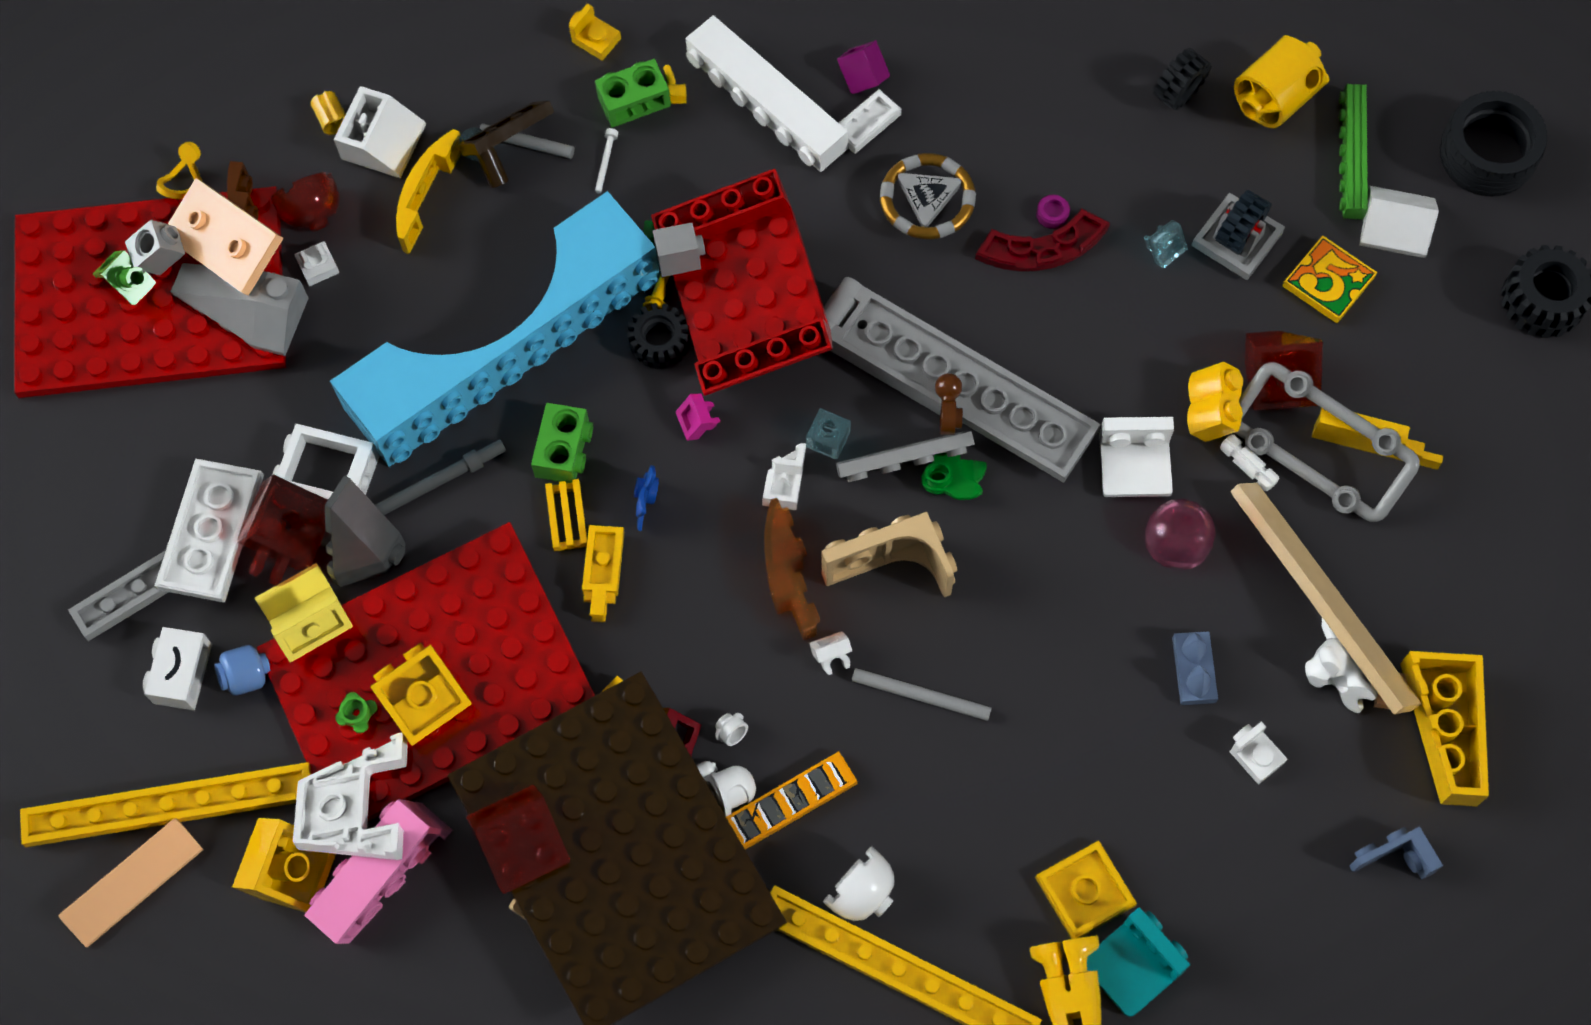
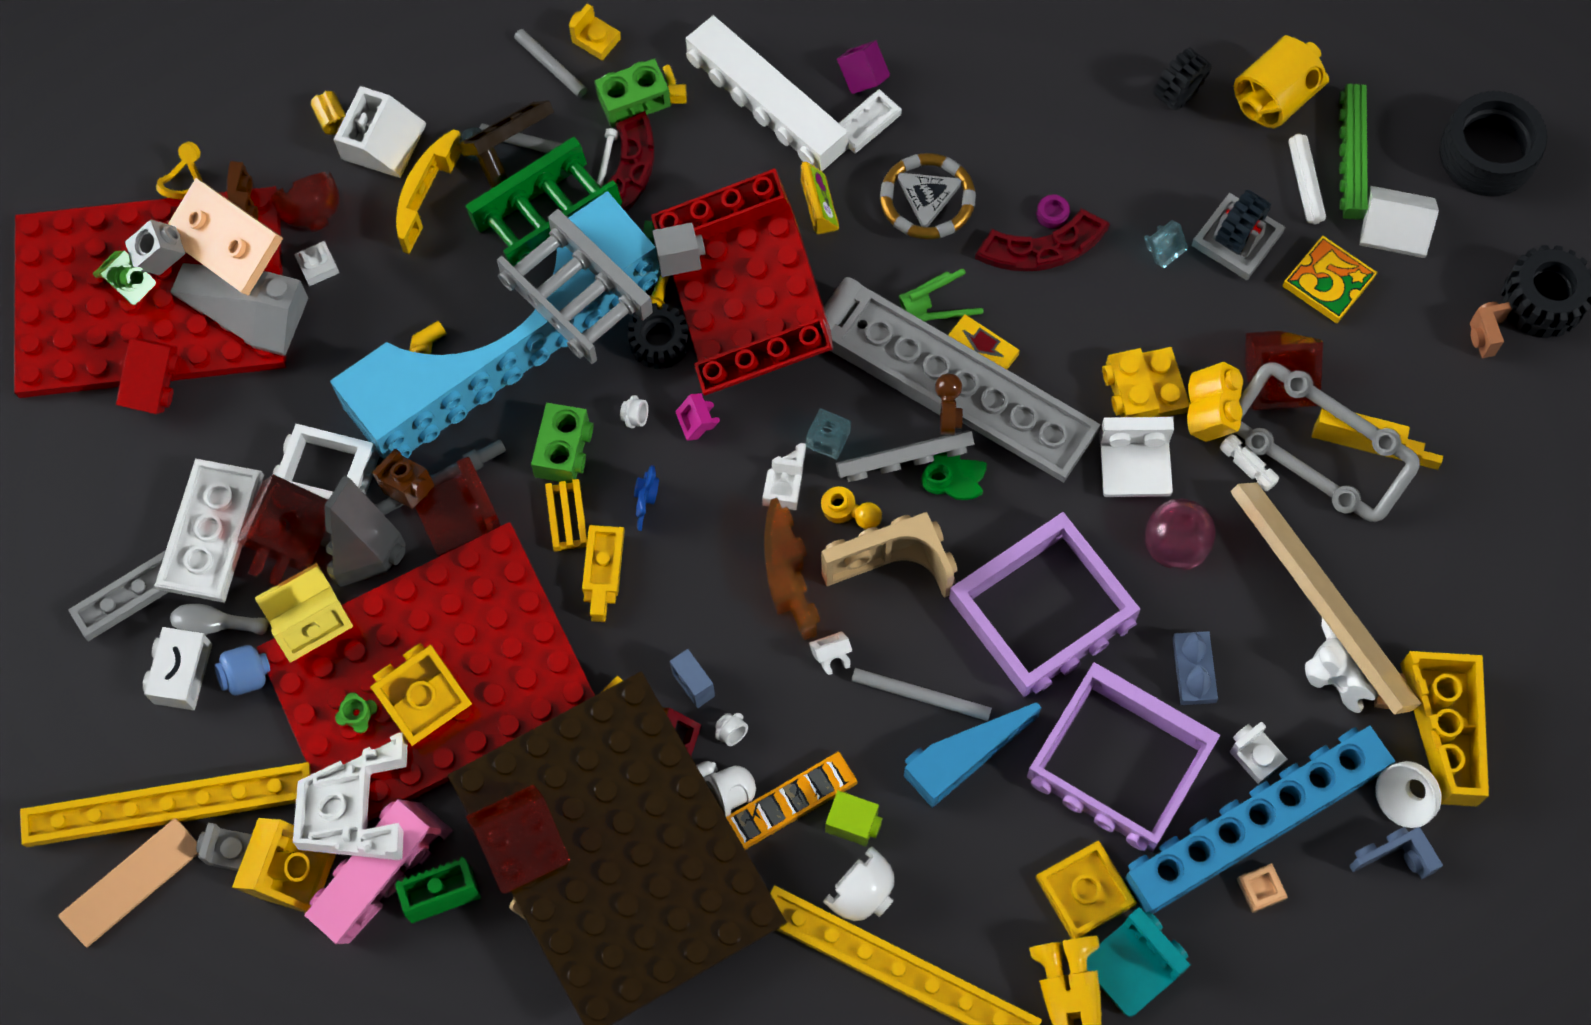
(148, 376): none -> red brick
(209, 620): none -> light grey piece
(222, 847): none -> light grey bracket
(403, 479): none -> reddish brown brick
(423, 340): none -> yellow arm
(437, 890): none -> green brick
(457, 510): none -> clear red bracket
(526, 185): none -> green fence
(550, 63): none -> light grey bar
(585, 255): none -> light grey fence
(634, 412): none -> white plate
(635, 158): none -> dark red tile
(692, 678): none -> sand blue piece
(818, 199): none -> yellow slope
(853, 818): none -> lime brick
(866, 515): none -> yellow plate
(918, 300): none -> bright green plant
(954, 759): none -> dark azure slope
(984, 342): none -> yellow tile
(1067, 660): none -> lavender window
(1145, 383): none -> yellow plate
(1149, 709): none -> lavender window
(1262, 888): none -> light nougat tile
(1307, 179): none -> white axle
(1361, 747): none -> dark azure brick
(1399, 802): none -> white piece
(1485, 328): none -> nougat bracket

